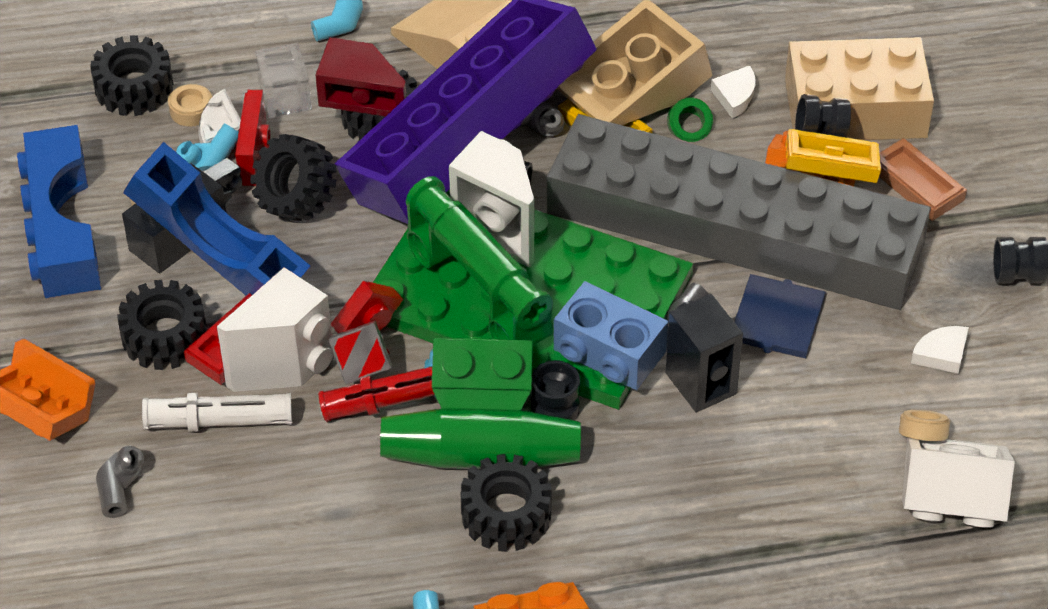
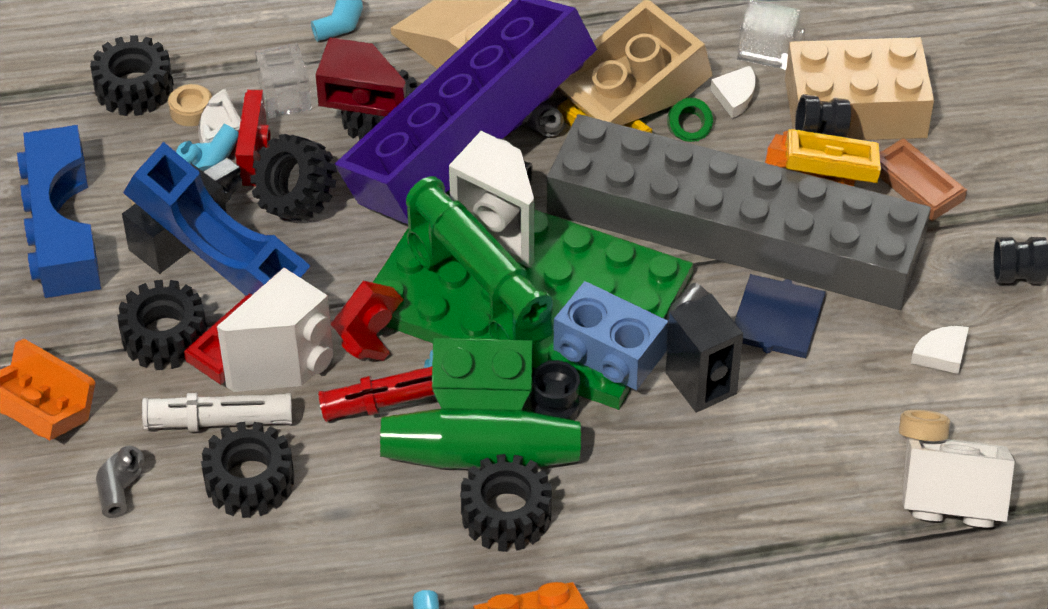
(253, 491): none -> black tyre
(360, 352): flat silver tile -> none
(767, 34): none -> clear brick

